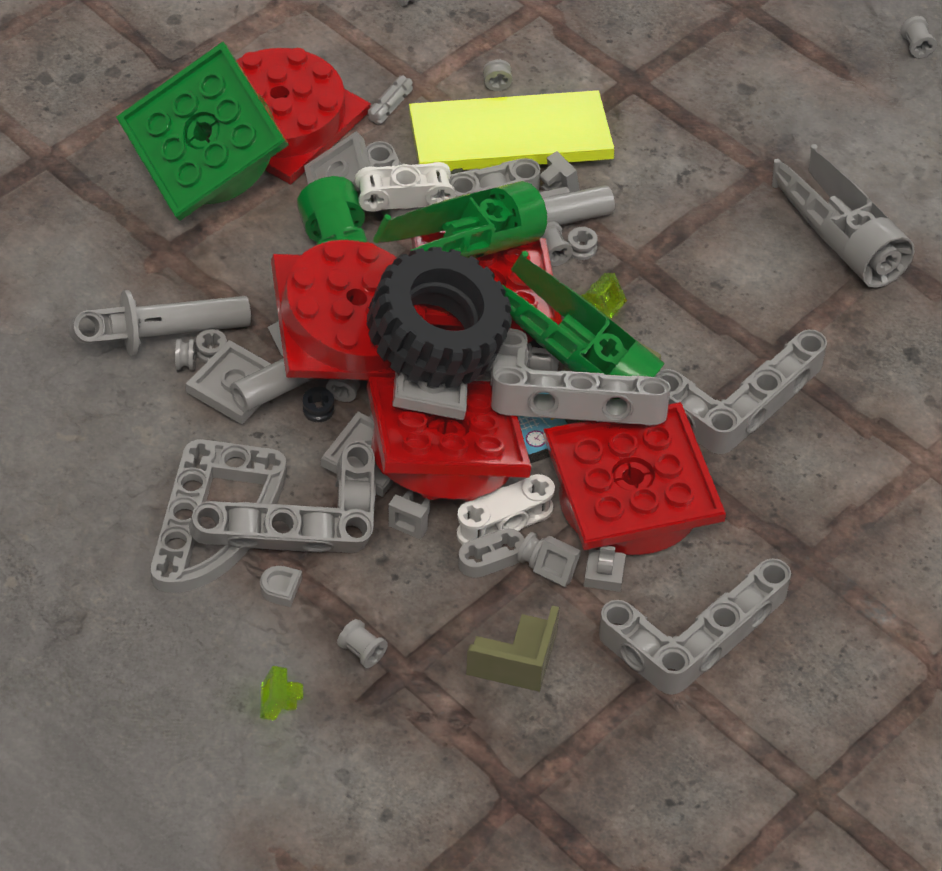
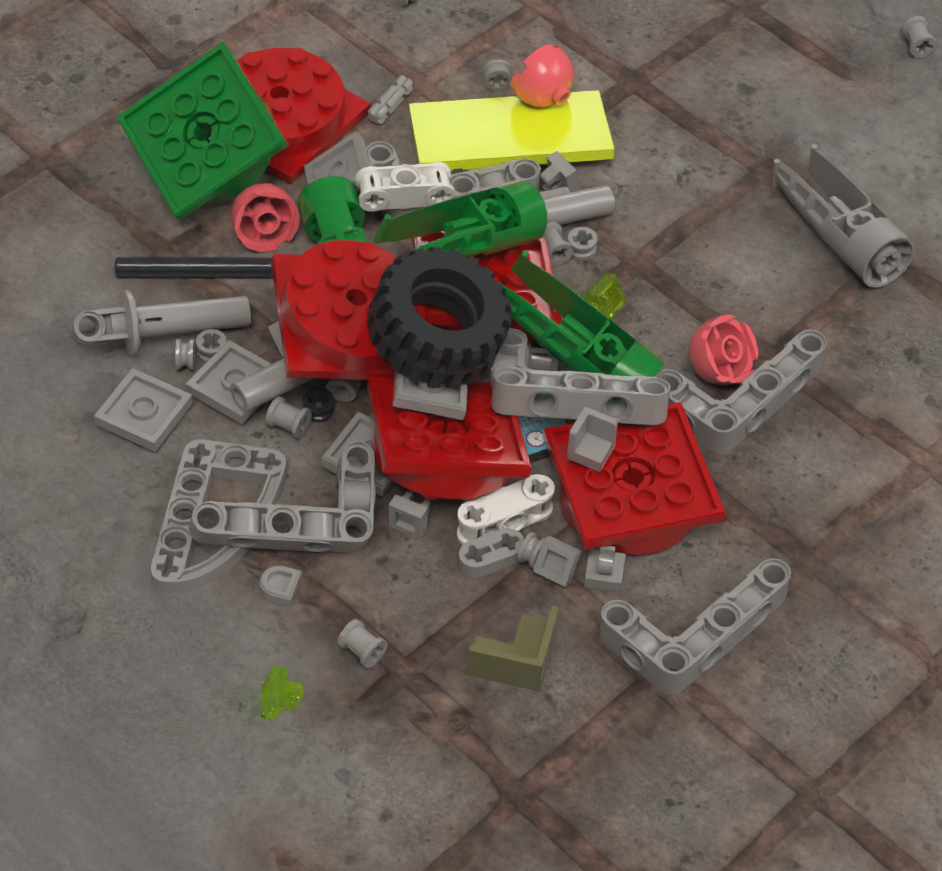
(143, 409): none -> light grey plate
(194, 267): none -> black axle
(264, 217): none -> coral cylinder
(288, 417): none -> light grey bush
(545, 78): none -> coral cylinder
(592, 439): none -> light grey panel
(723, 351): none -> coral cylinder

